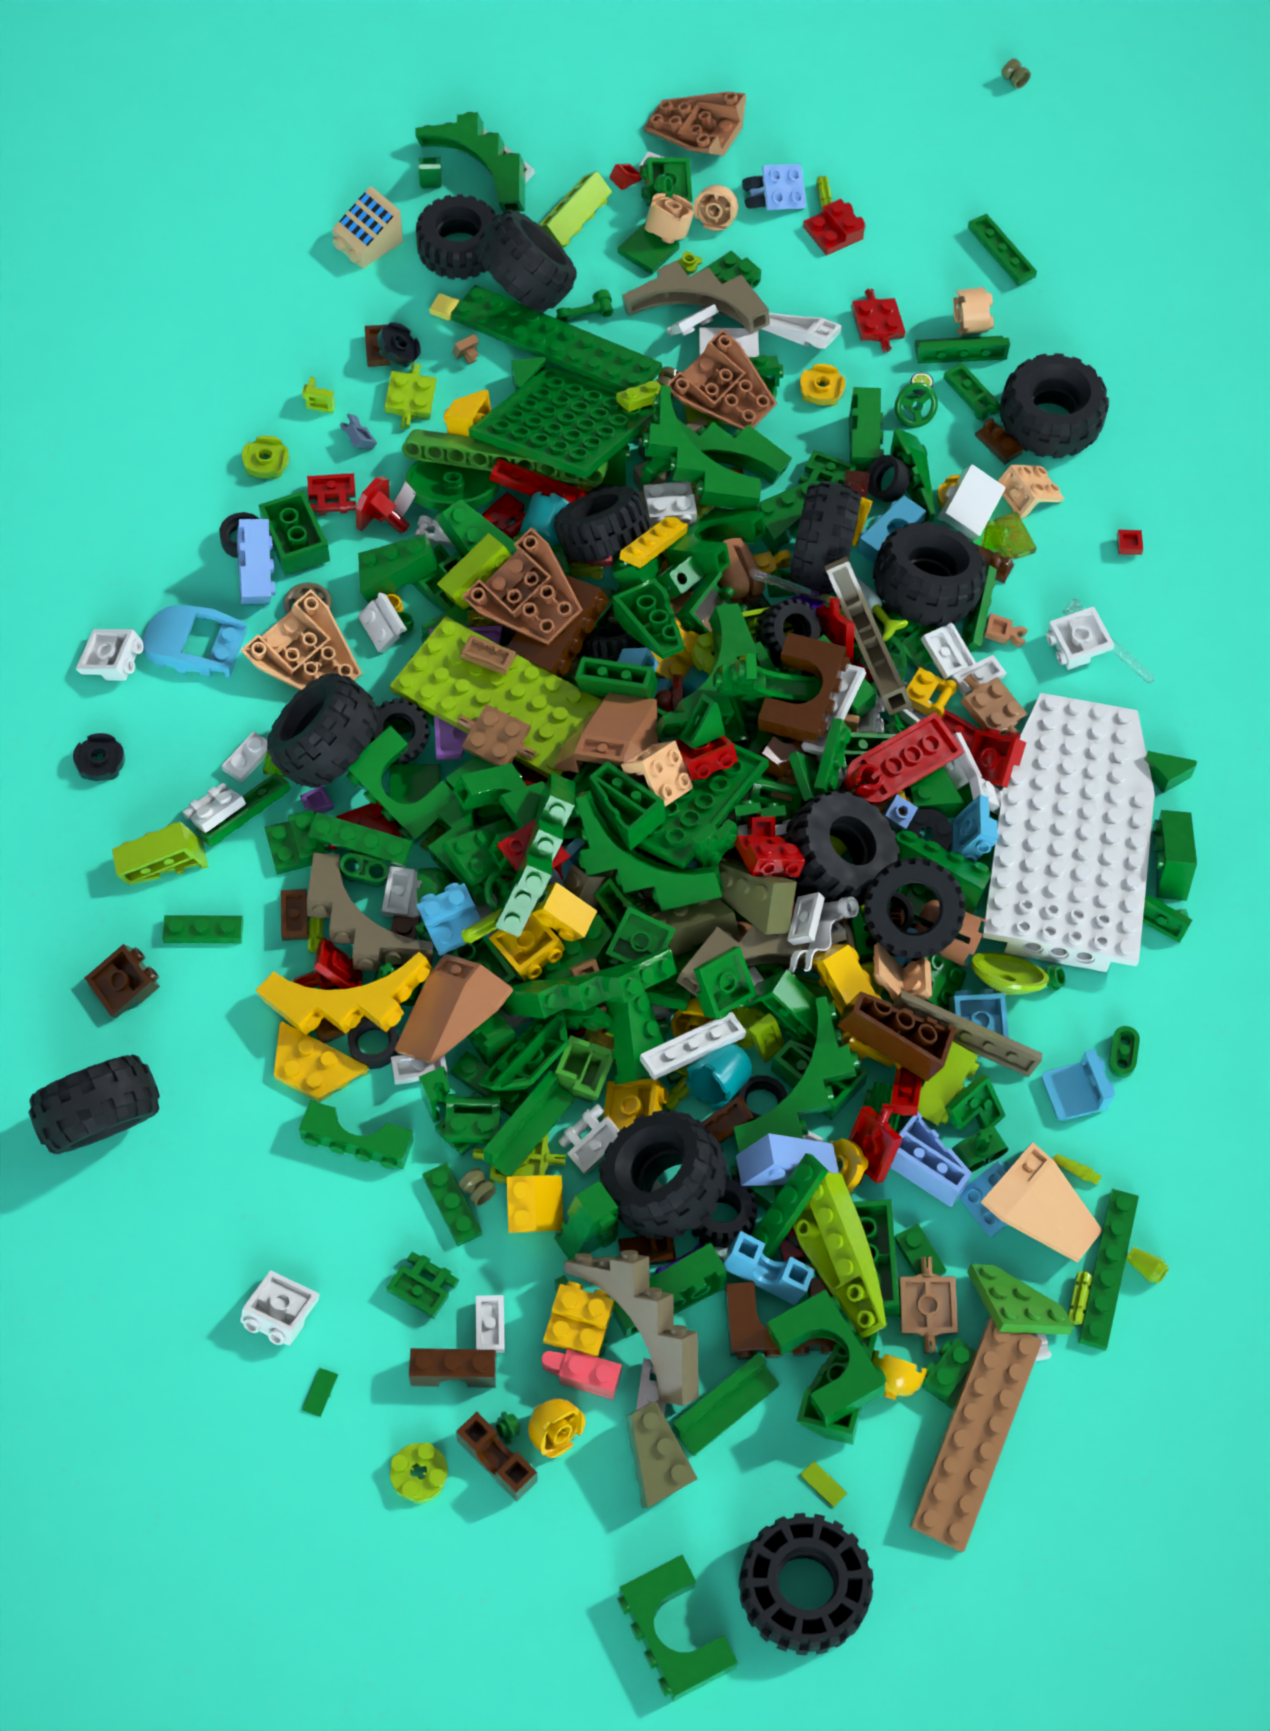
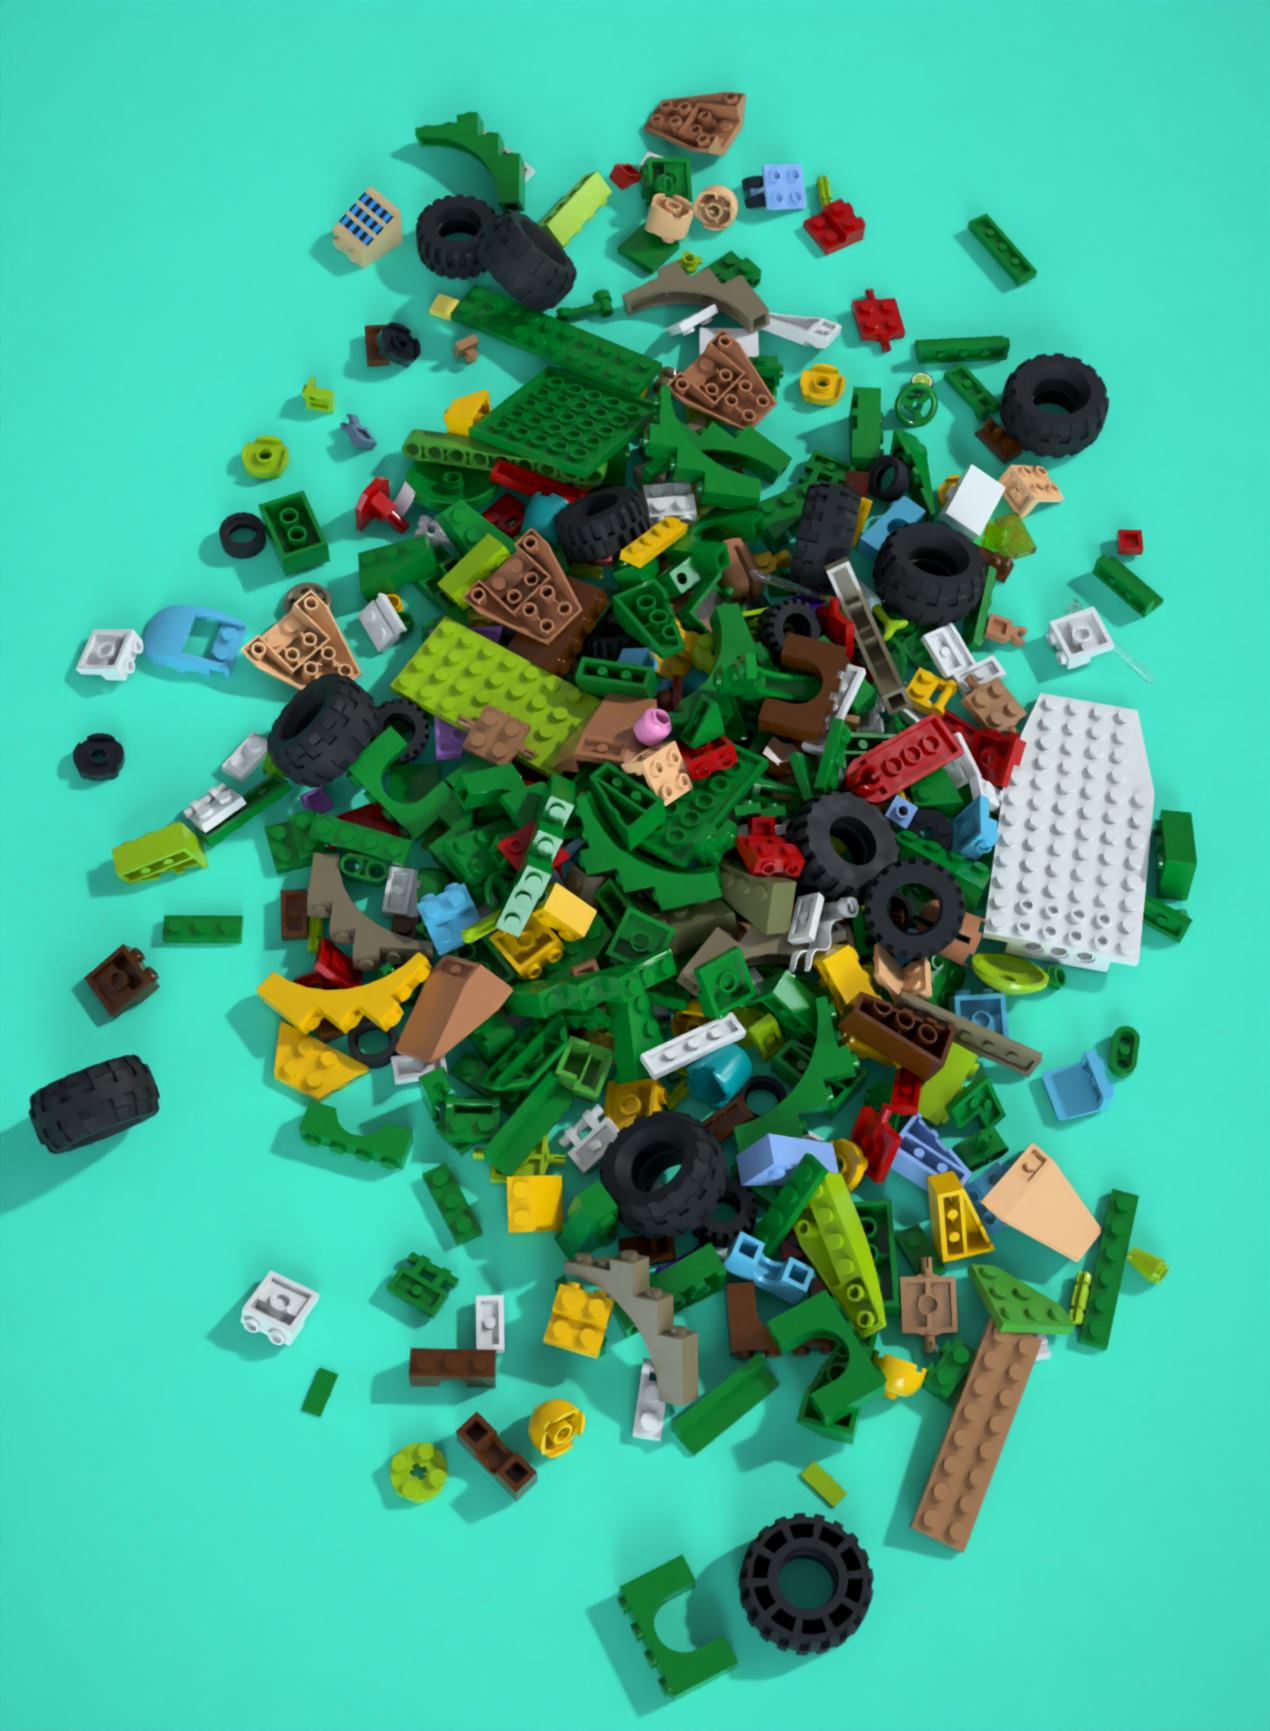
(255, 561): light blue wedge -> none
(332, 487): red plate -> none
(410, 395): lime plate -> none
(430, 172): green slope -> none
(477, 1186): olive wheel -> none
(488, 654): medium nougat plate -> none
(507, 1427): green plate -> none
(526, 369): green slope -> none
(584, 1372): coral hinge -> none
(638, 396): lime plate -> none
(652, 727): none -> bright pink head
(657, 1455): olive wedge -> none
(953, 1219): none -> yellow wedge
(973, 311): light nougat brick -> none
(1018, 75): olive wheel -> none
(1078, 1169): lime animal -> none
(1127, 585): none -> green panel
(1169, 770): green slope -> none

